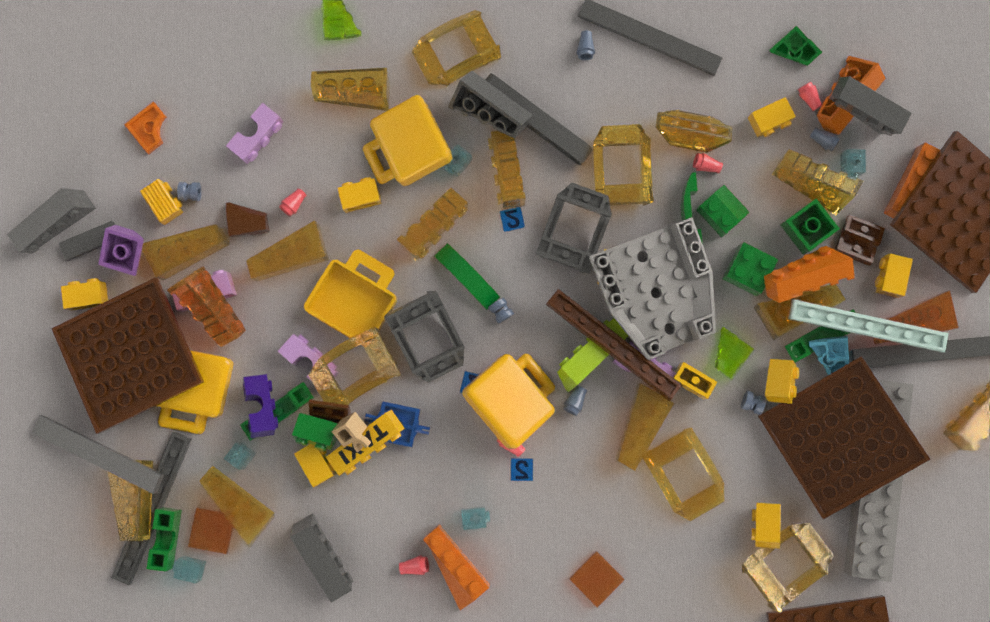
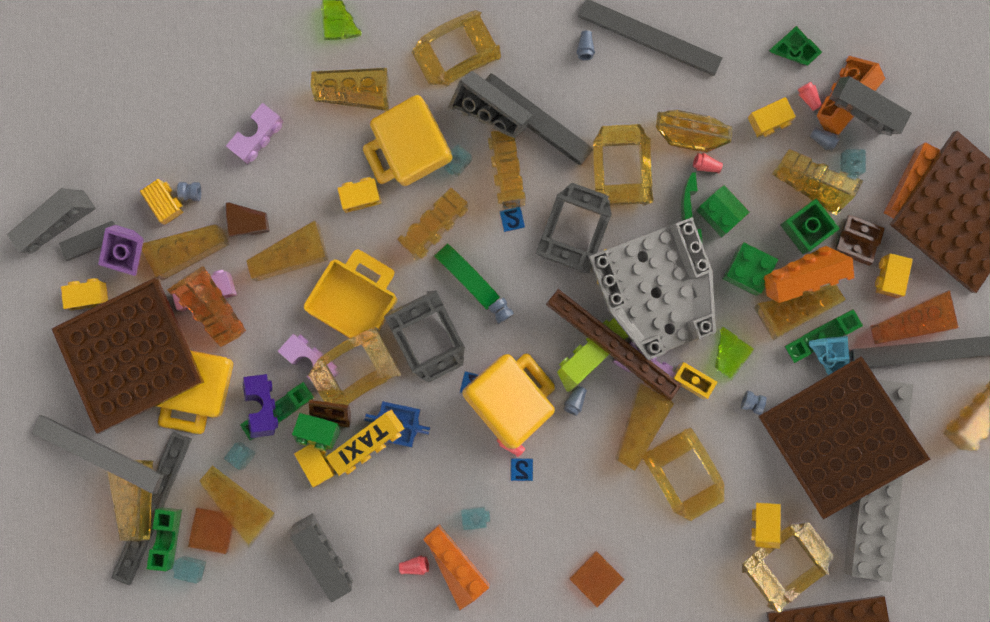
(146, 127): orange tile -> none
(292, 203): coral cone -> none
(350, 431): tan brick -> none
(781, 381): yellow brick -> none
(868, 326): light aqua tile -> none

